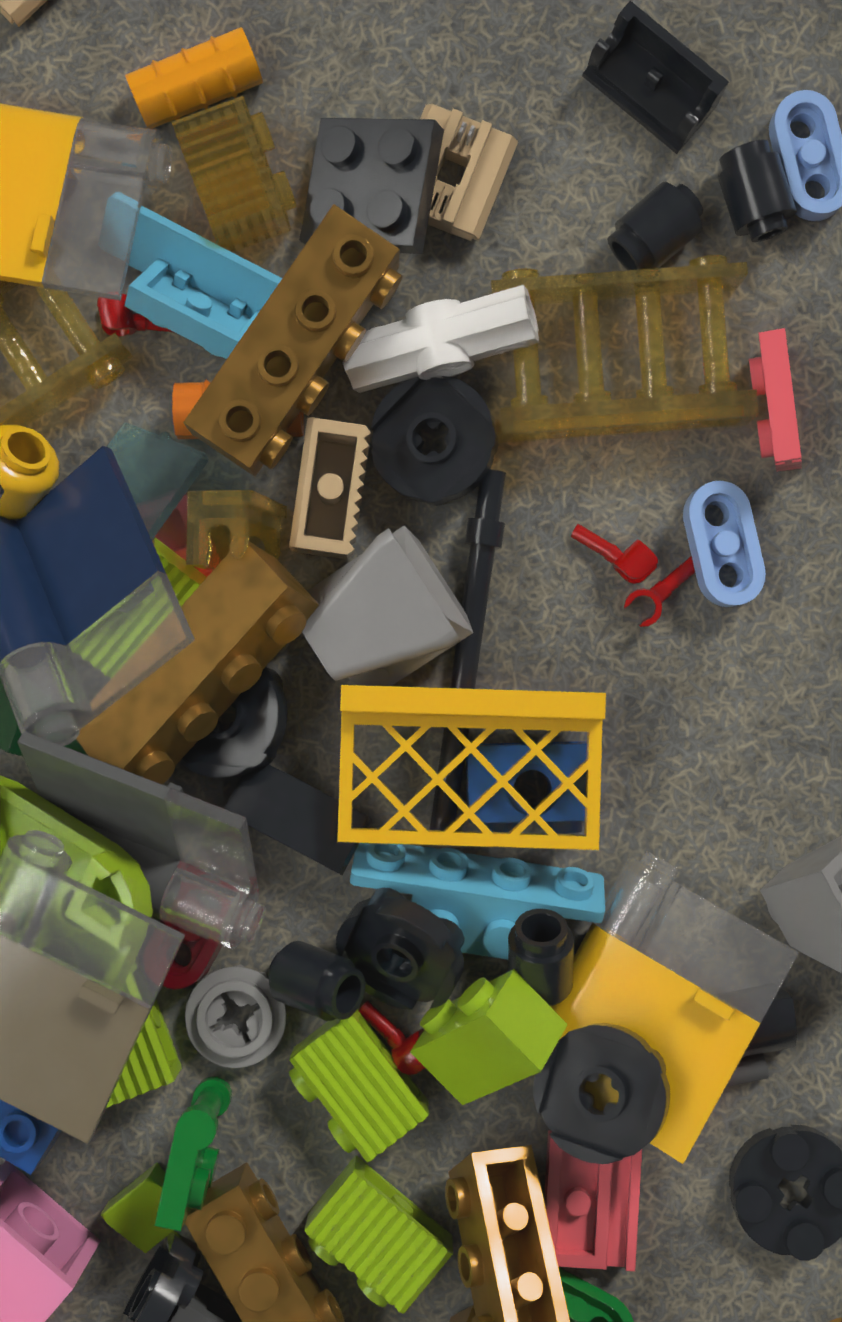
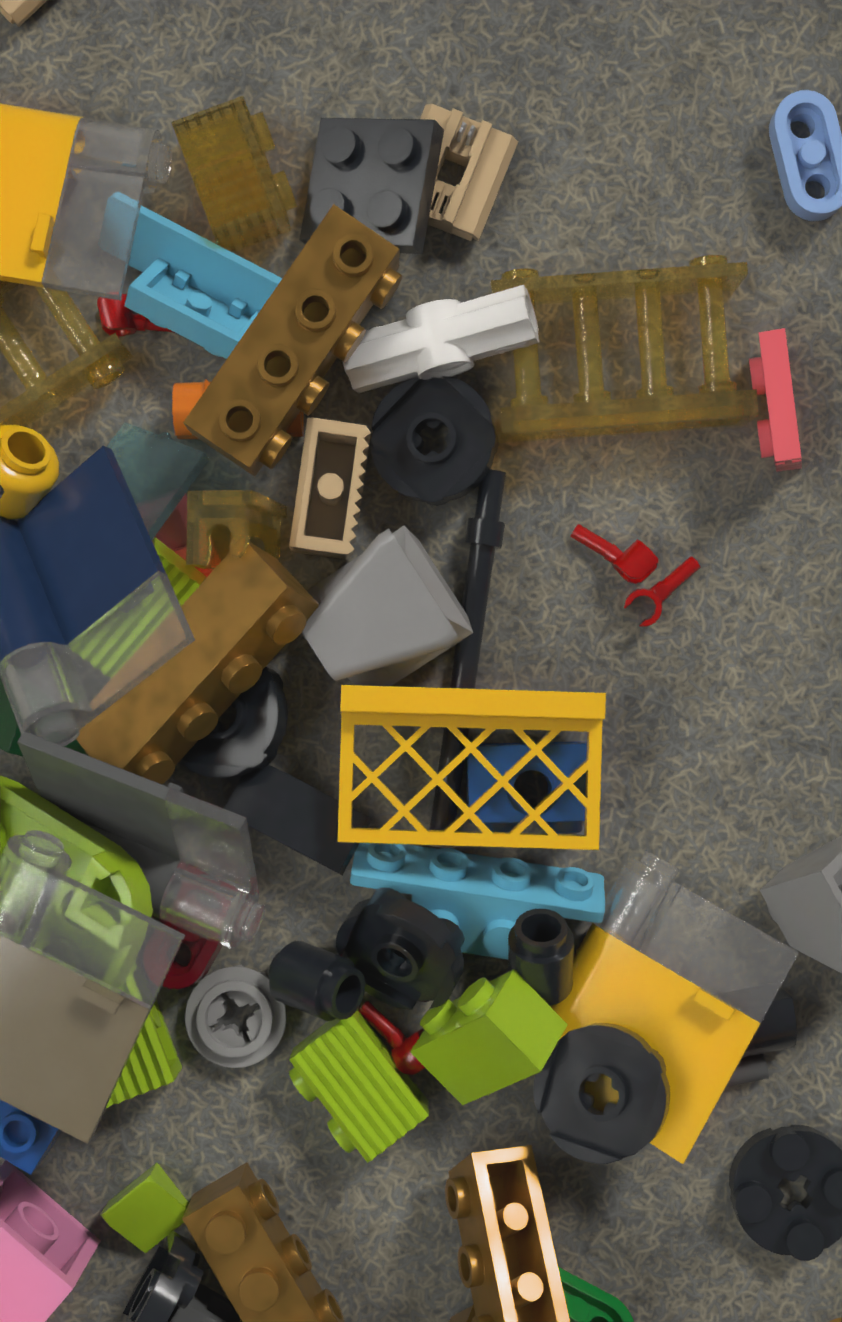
(191, 1159): green plate -> none
(194, 78): light orange axle -> none
(377, 1236): lime brick -> none
(592, 1209): coral plate -> none
(654, 78): black hinge -> none
(656, 227): black brick -> none
(729, 544): light blue plate -> none
(756, 191): black brick -> none

